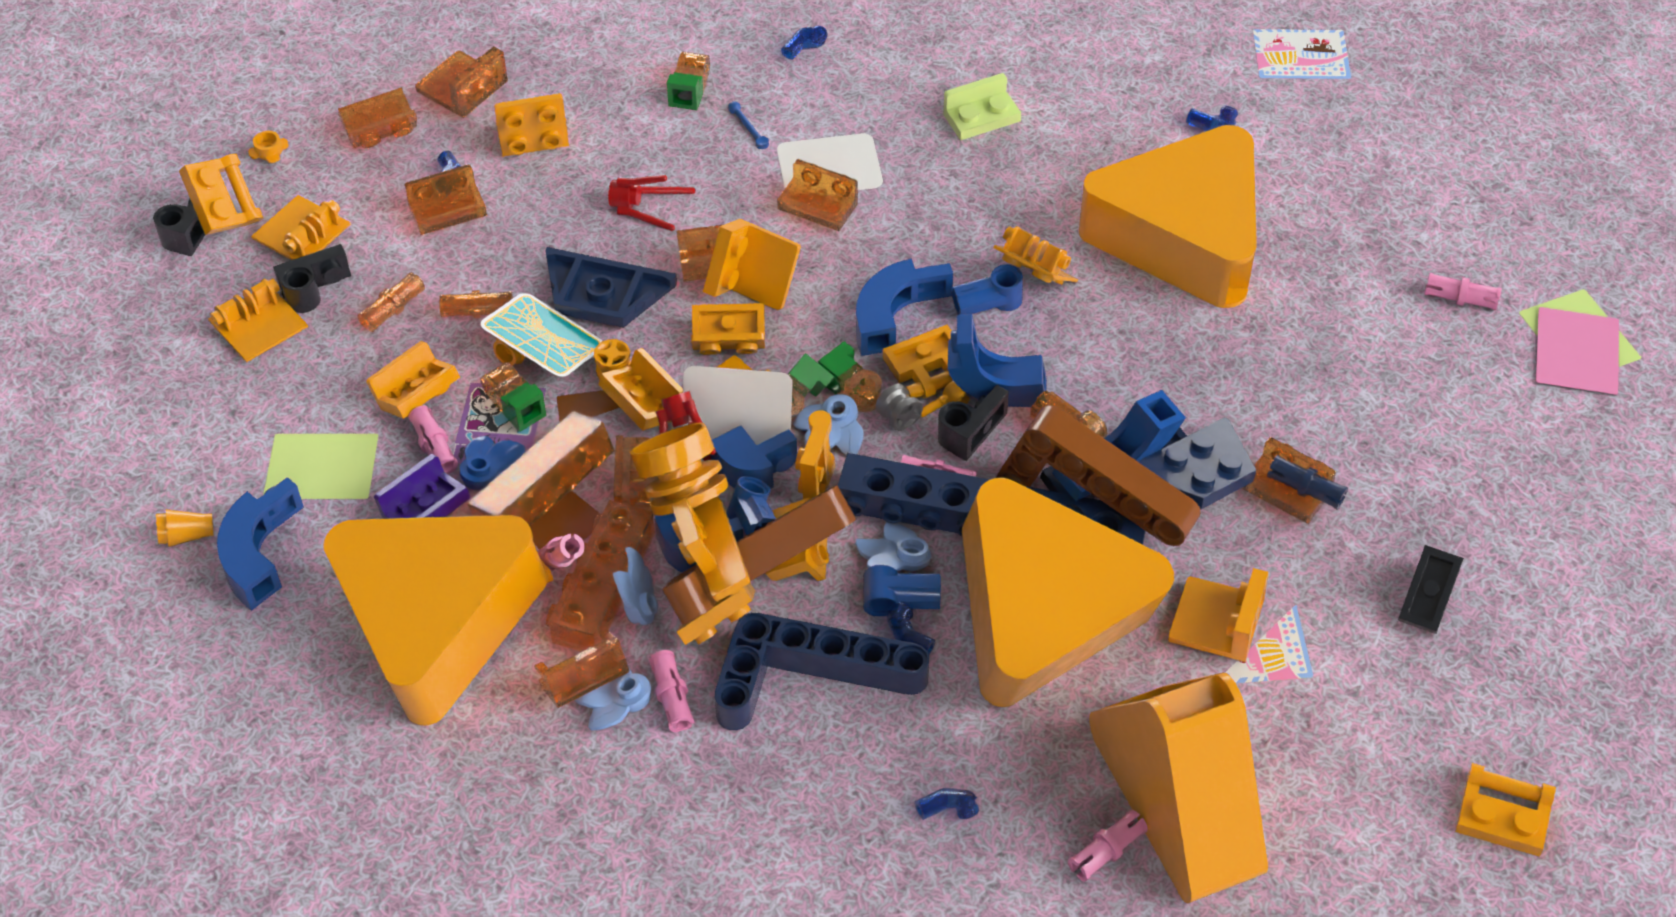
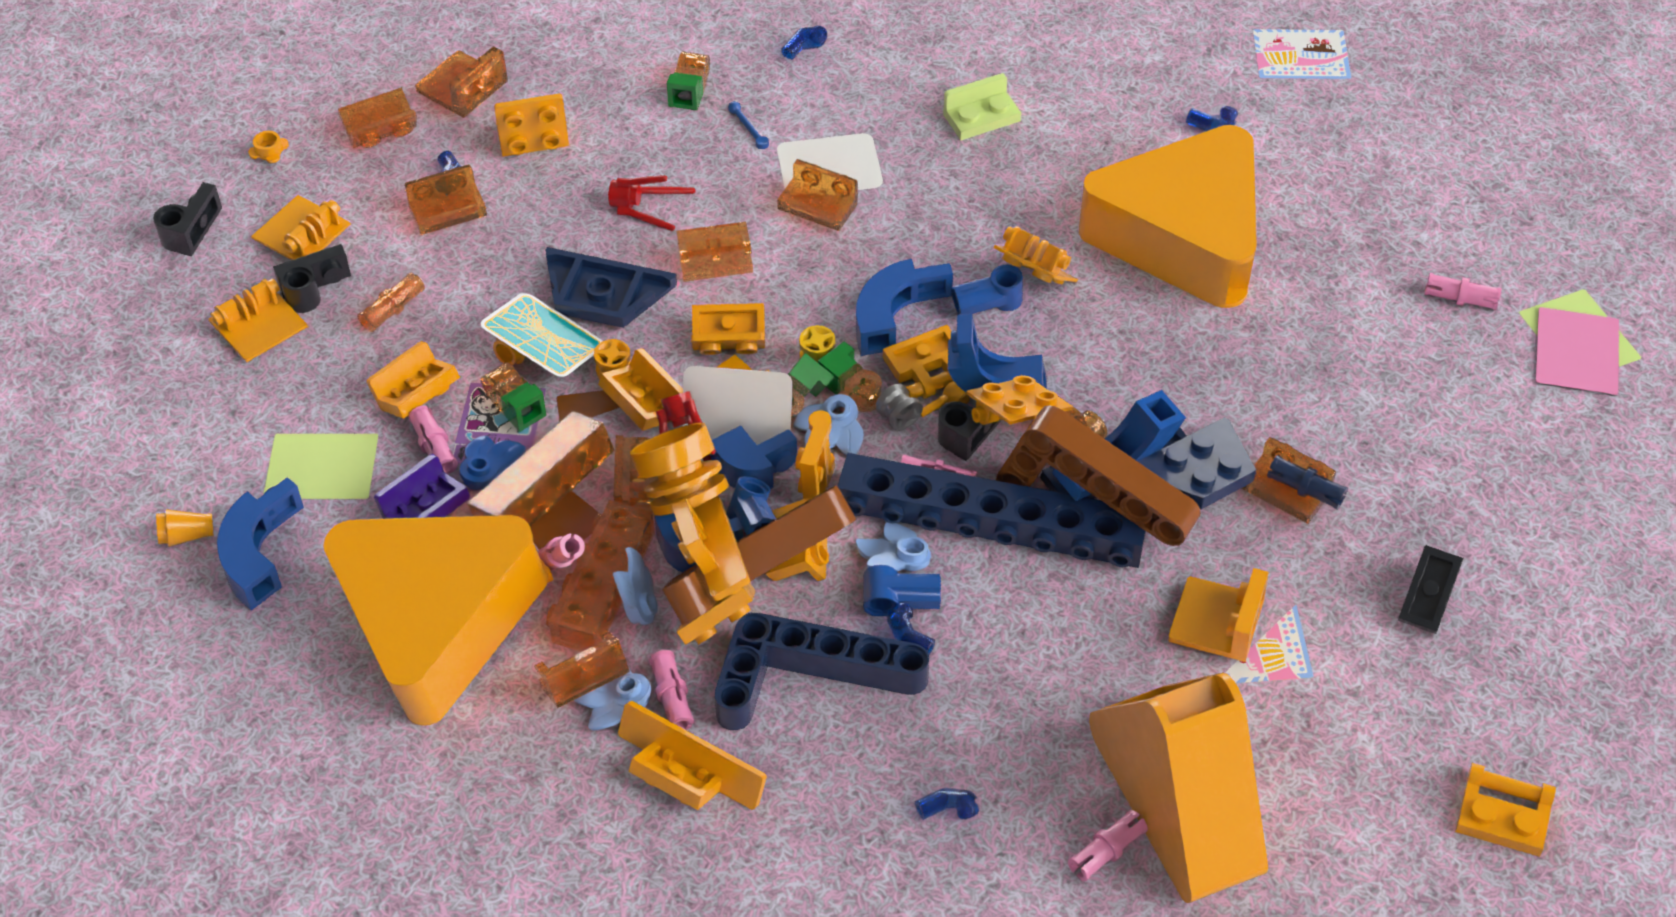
(212, 198): light orange plate -> none
(472, 303): clear orange pin -> none
(686, 763): none -> light orange bracket
(752, 263): light orange bracket -> none
(817, 338): none -> yellow wheel
(1013, 401): none -> light orange hinge
(1049, 588): light orange brick -> none

